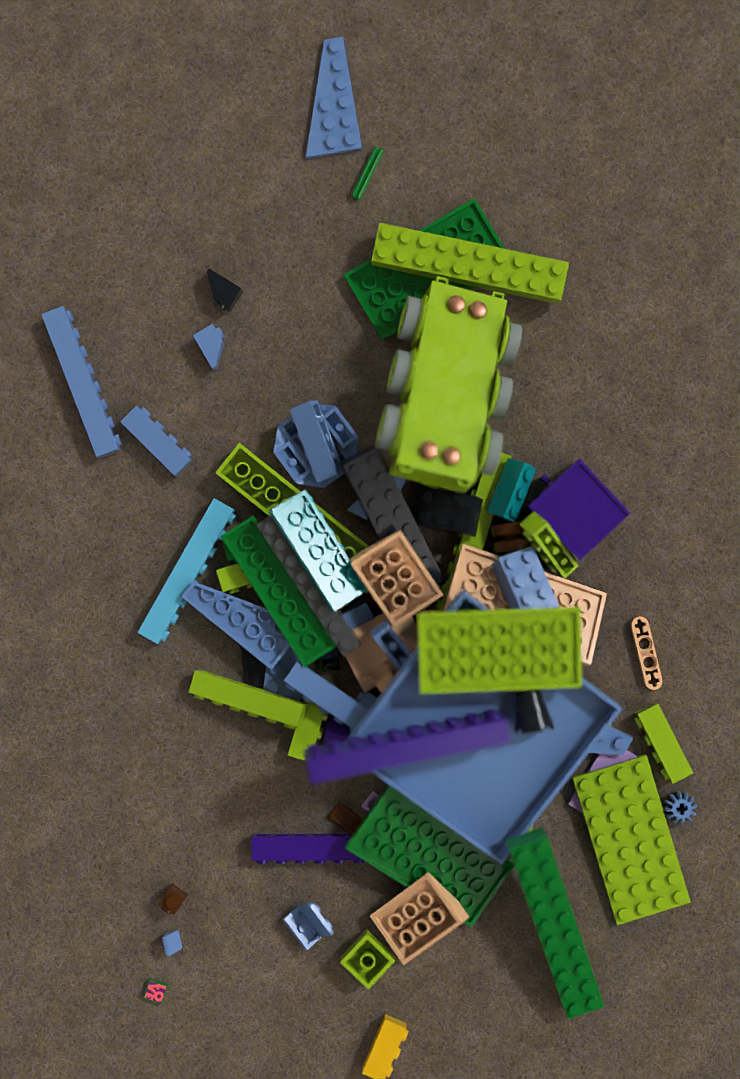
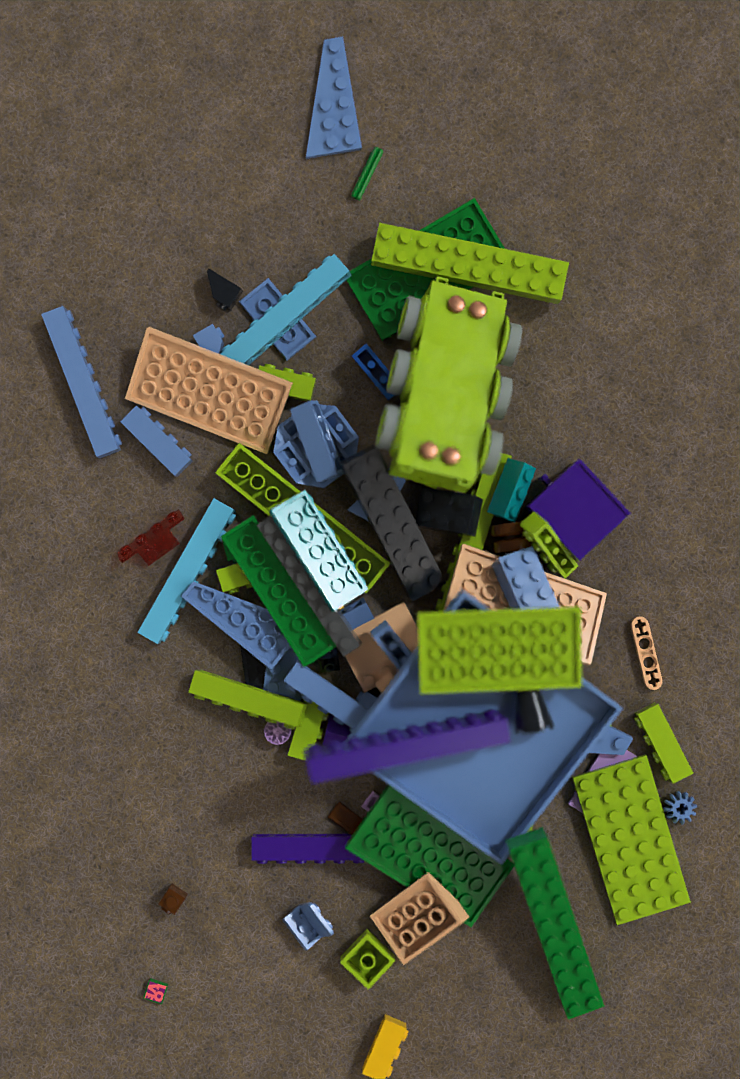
(154, 542): none -> clear red bracket
(171, 942): medium blue slope -> none
(208, 390): none -> light nougat plate
(267, 296): none -> medium blue tile
(276, 733): none -> lavender wheel
(288, 311): none -> medium azure brick
(302, 385): none -> lime brick
(374, 369): none -> blue brick
(396, 577): light nougat slope -> none

